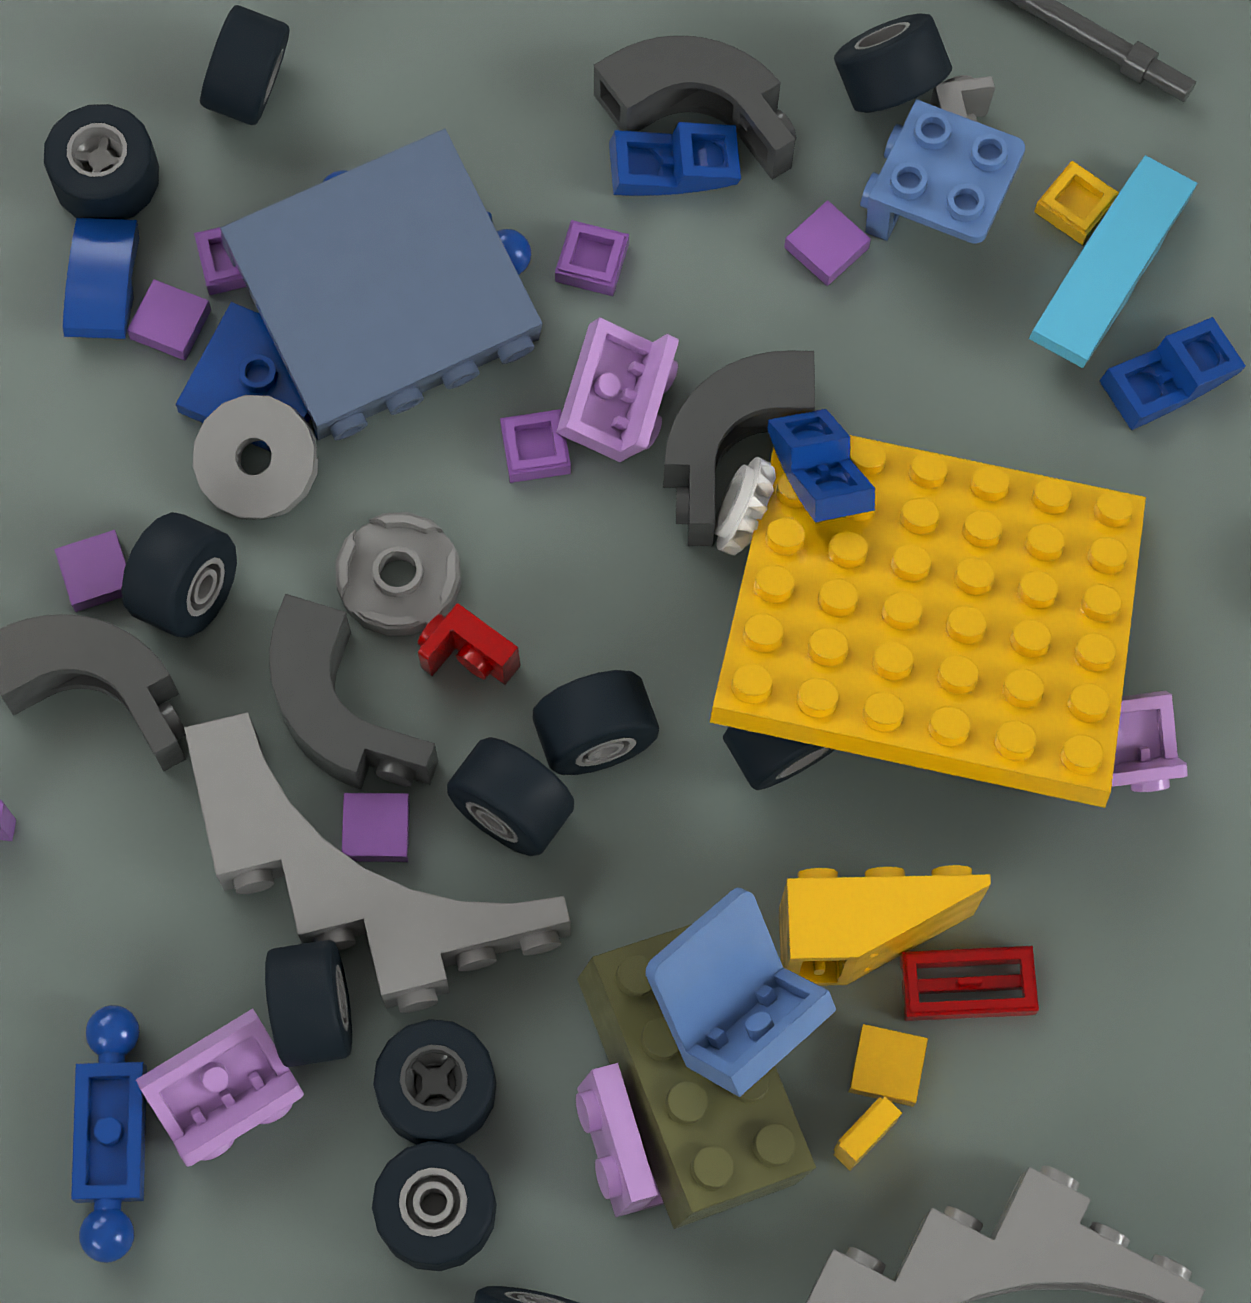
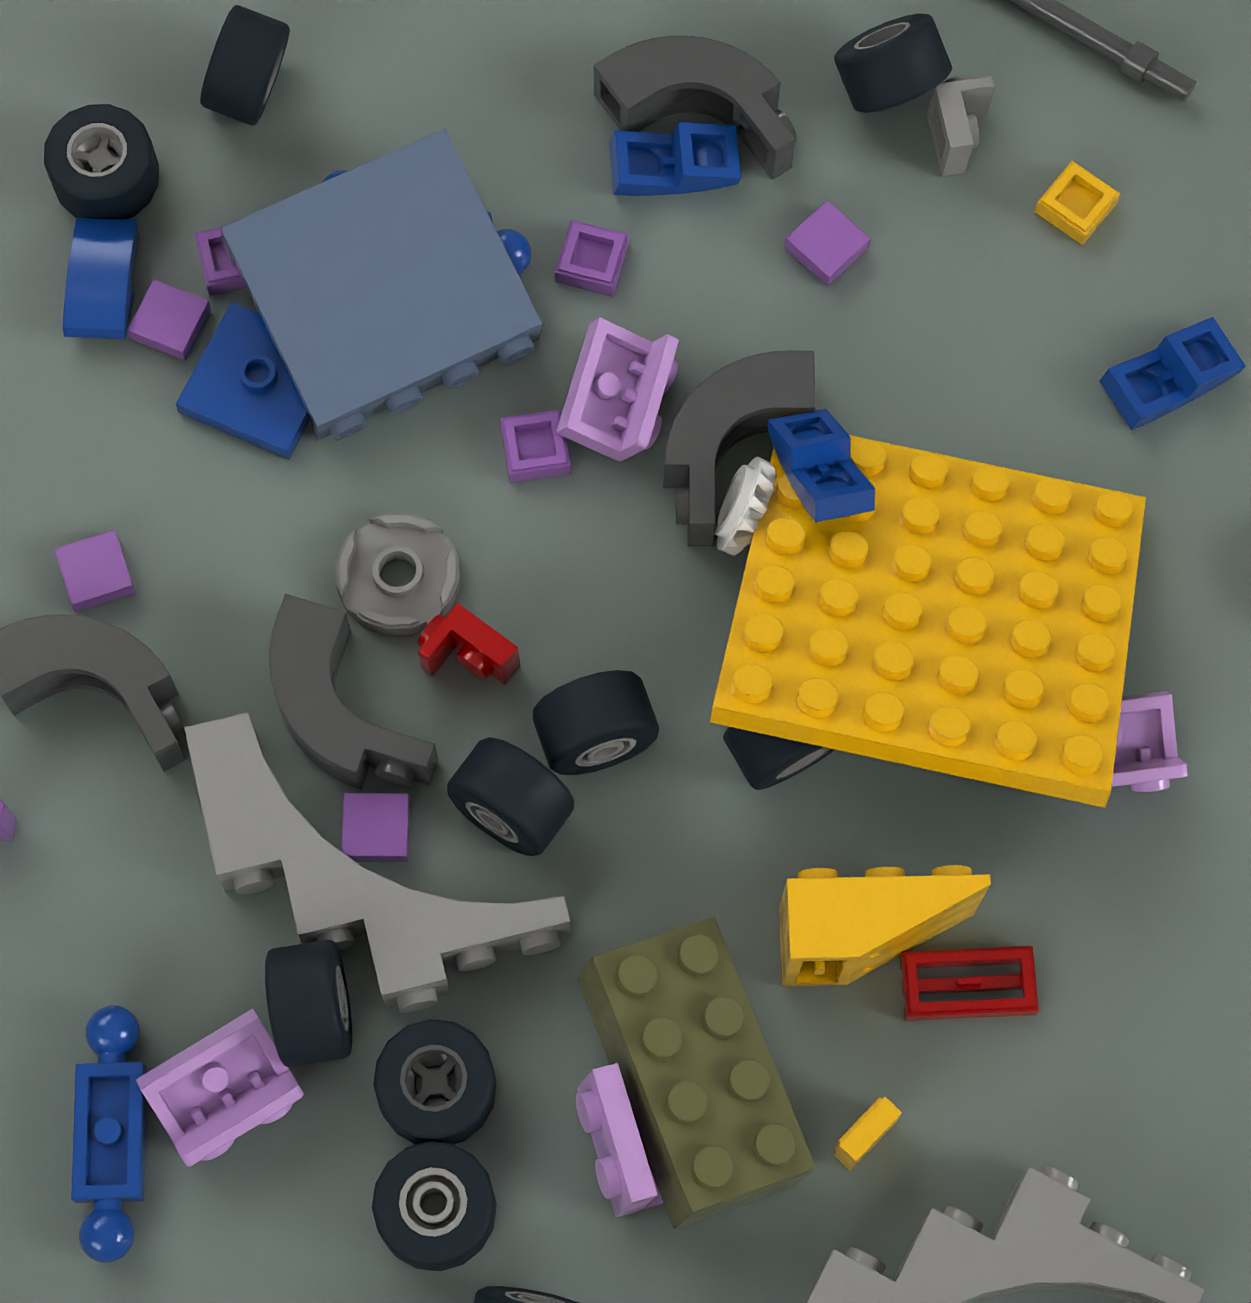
(179, 574): black wheel -> none
(220, 449): light grey tile -> none
(732, 997): medium blue bracket -> none
(888, 1065): yellow tile -> none
(942, 175): medium blue bracket -> none
(1113, 261): medium azure slope -> none

